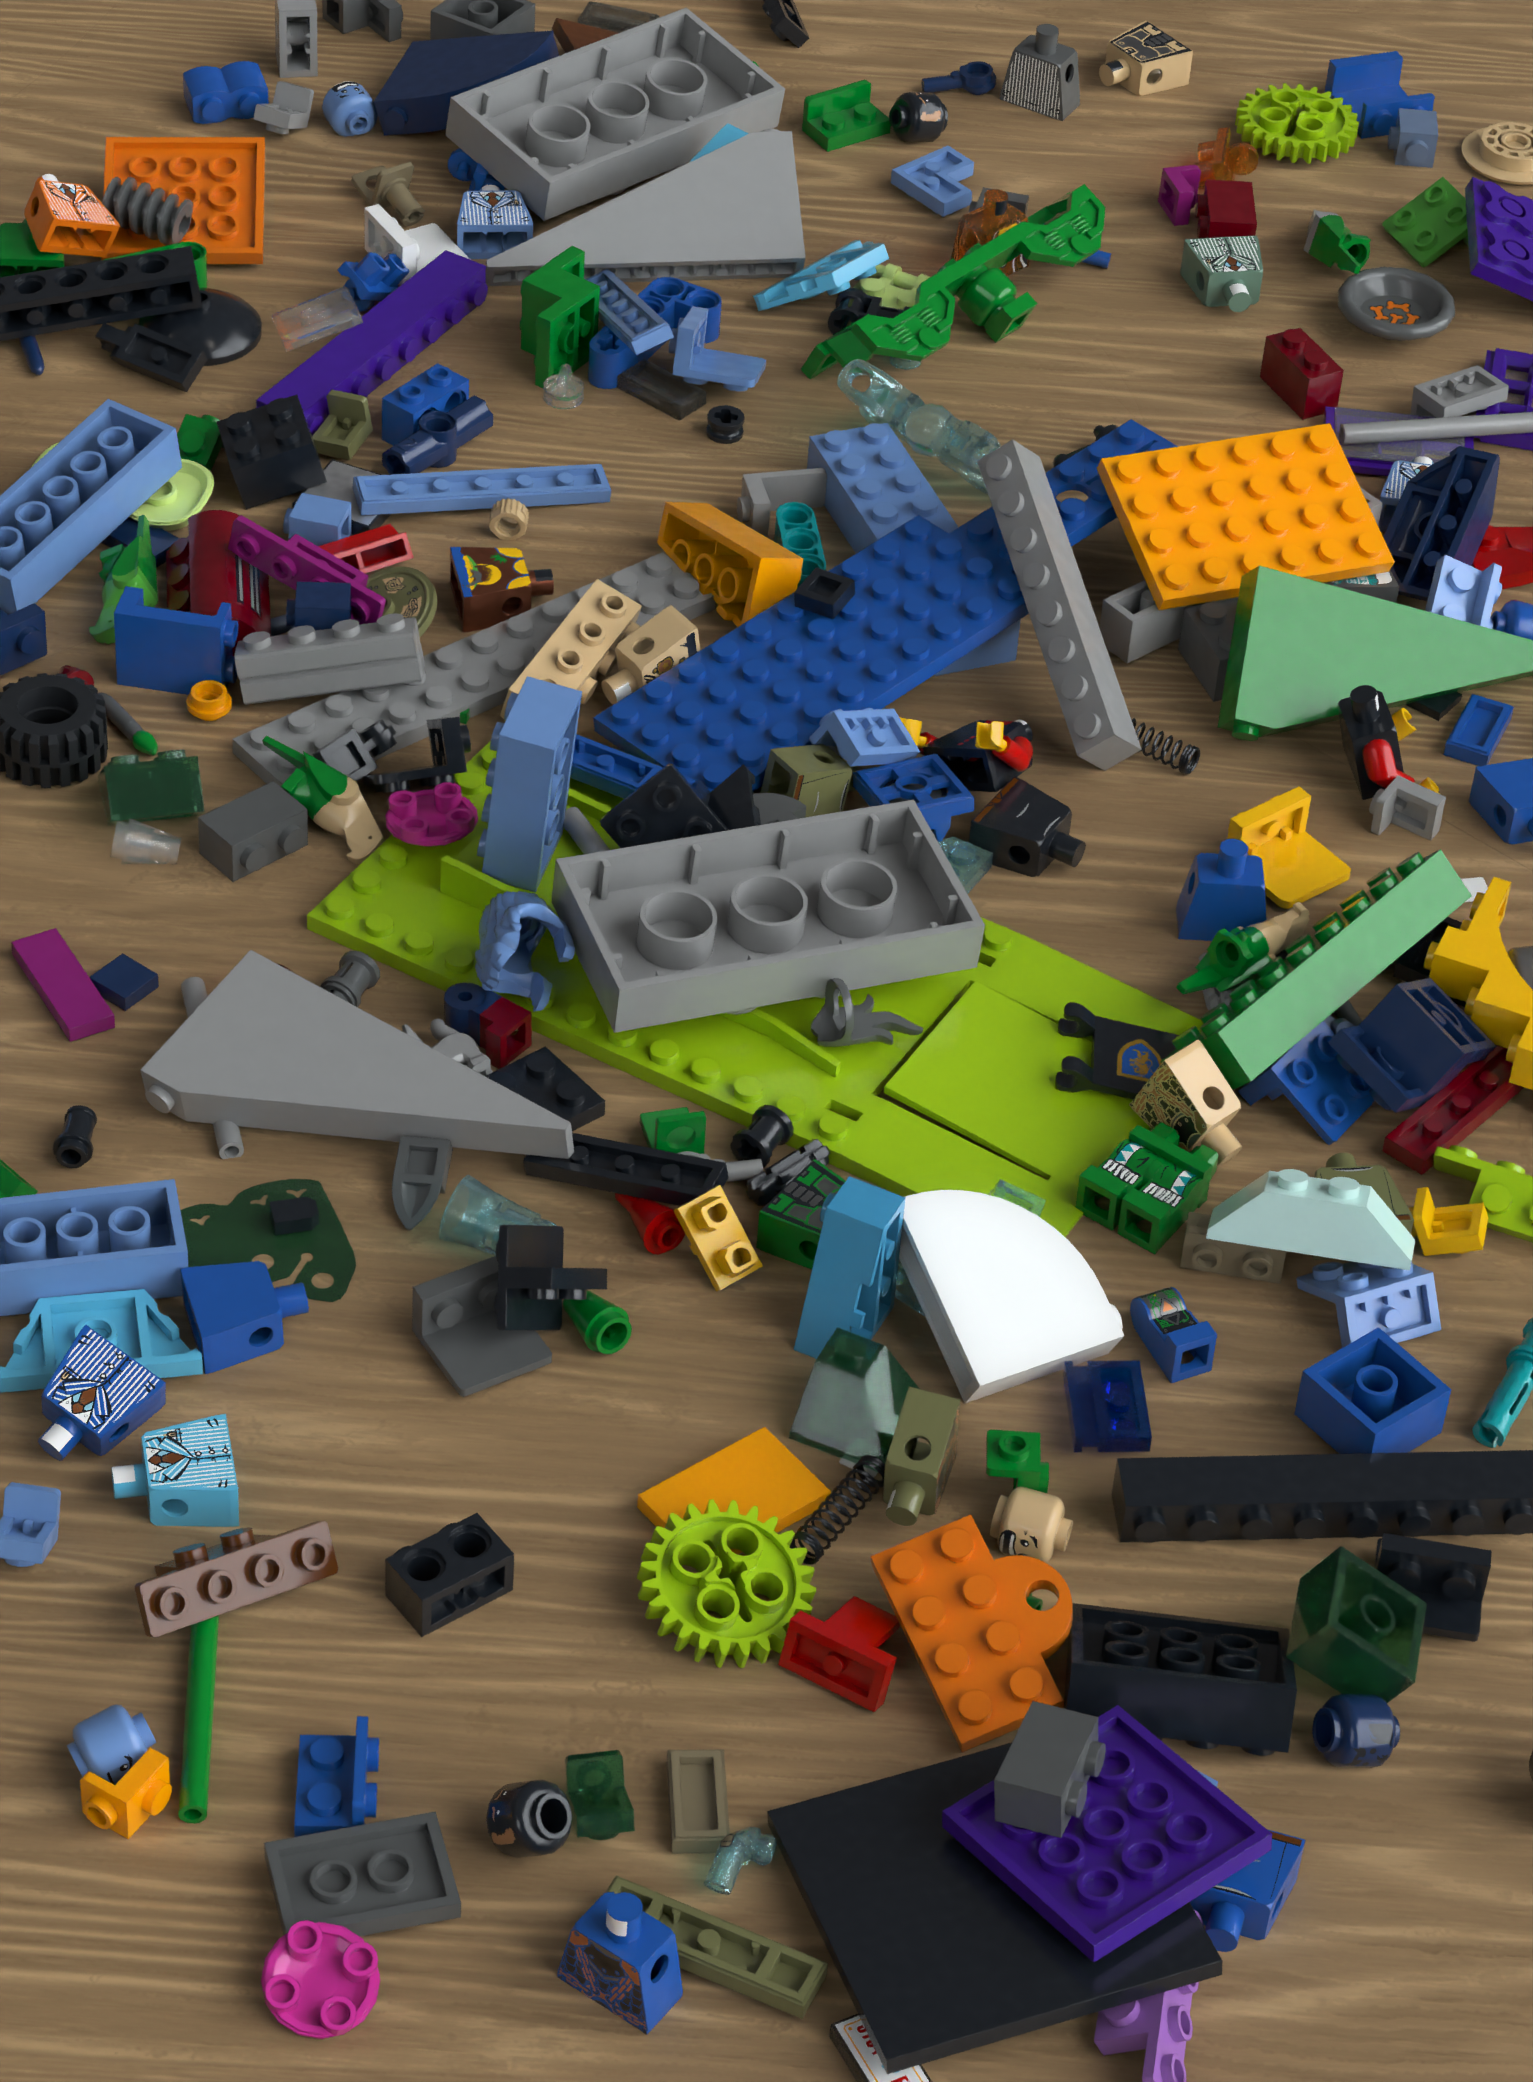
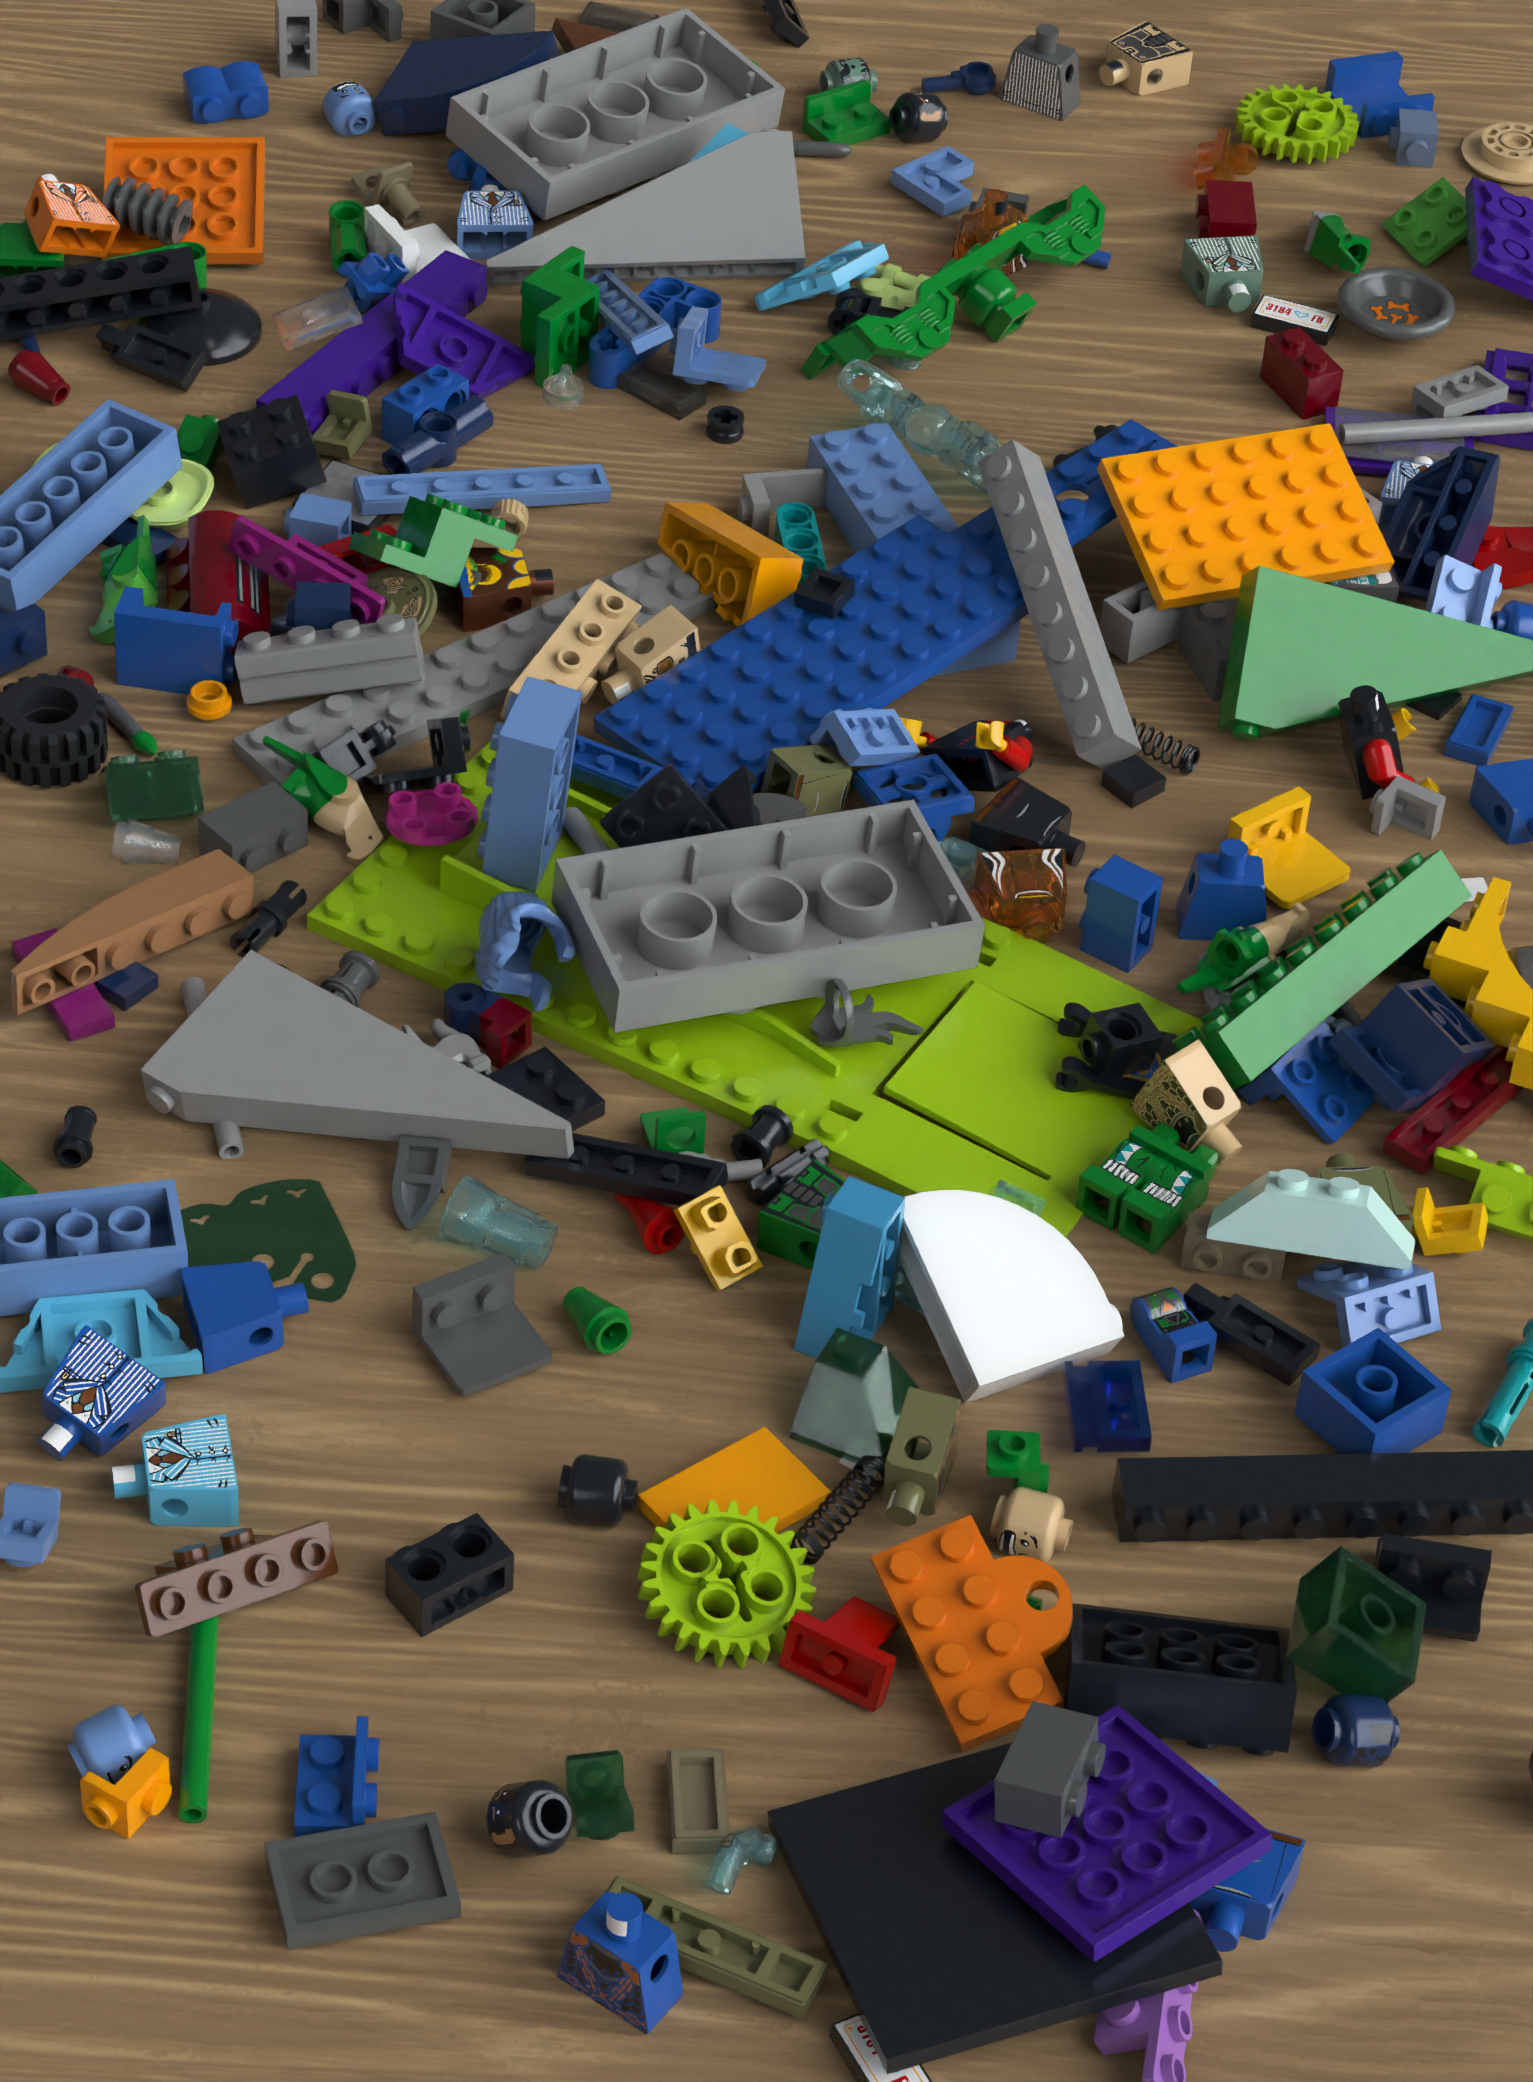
(35, 375): none -> dark red cone
(134, 927): none -> medium nougat slope
(269, 918): none -> black pin
(289, 108): light grey bracket -> none
(293, 1215): black piece -> none
(320, 1979): dark pink dish -> none
(346, 232): none -> green piece
(434, 538): none -> bracket
(436, 334): none -> dark purple wing
(534, 1278): black bracket -> none
(597, 1490): none -> black head
(820, 149): none -> dark grey piece
(845, 72): none -> sand green head
(1023, 890): none -> clear orange torso
(1120, 913): none -> blue brick
(1120, 1041): none -> black brick
(1133, 781): none -> black tile
(1179, 192): magenta bracket -> none
(1253, 1333): none -> black hinge
(1280, 315): none -> tile

